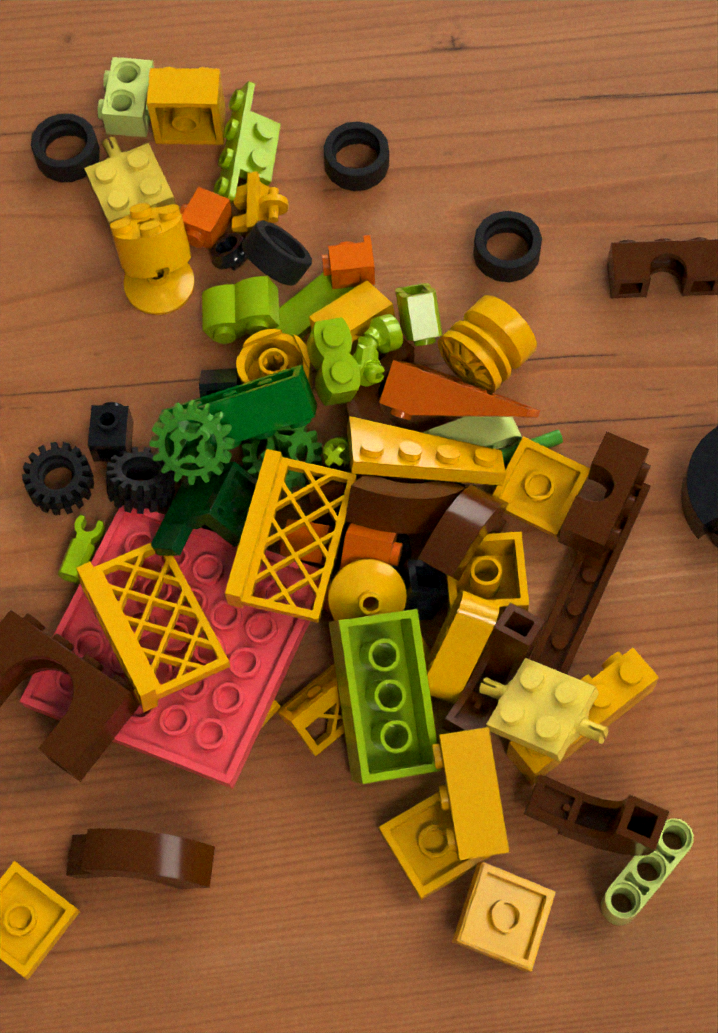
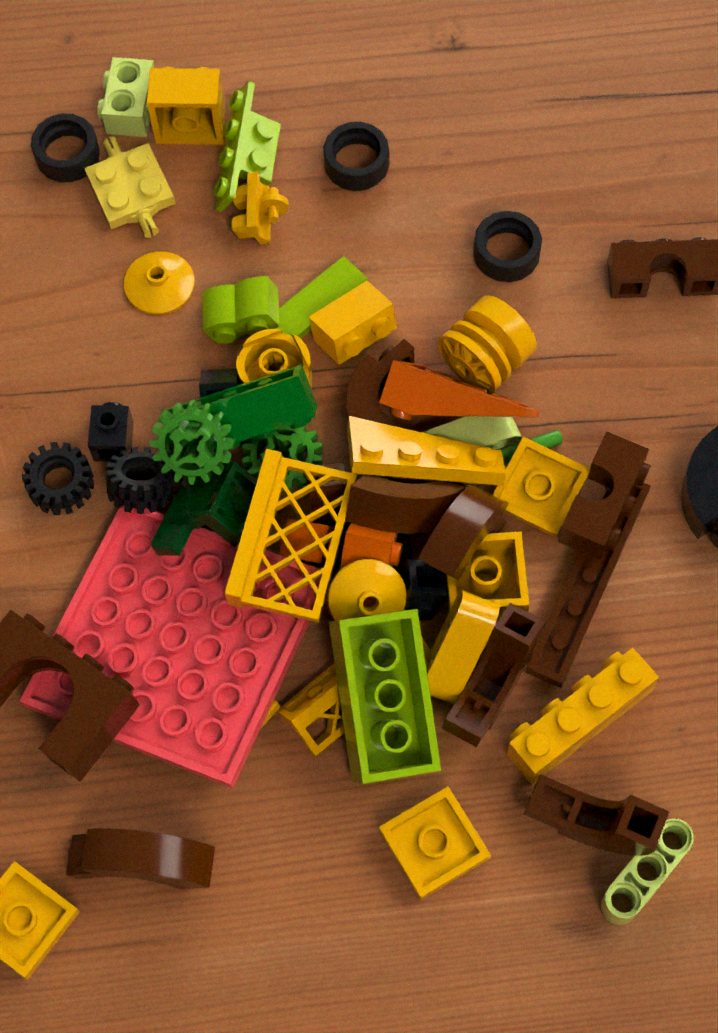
(80, 549): lime bar -> none
(126, 643): yellow fence -> none
(151, 240): yellow brick -> none
(206, 218): orange brick -> none
(228, 252): black hat -> none
(276, 253): black tyre -> none
(336, 368): lime brick -> none
(336, 451): lime axle -> none
(349, 263): orange brick -> none
(383, 336): lime arm -> none
(419, 313): lime brick -> none
(471, 794): yellow brick -> none
(504, 916): yellow plate -> none
(543, 709): light yellow plate -> none

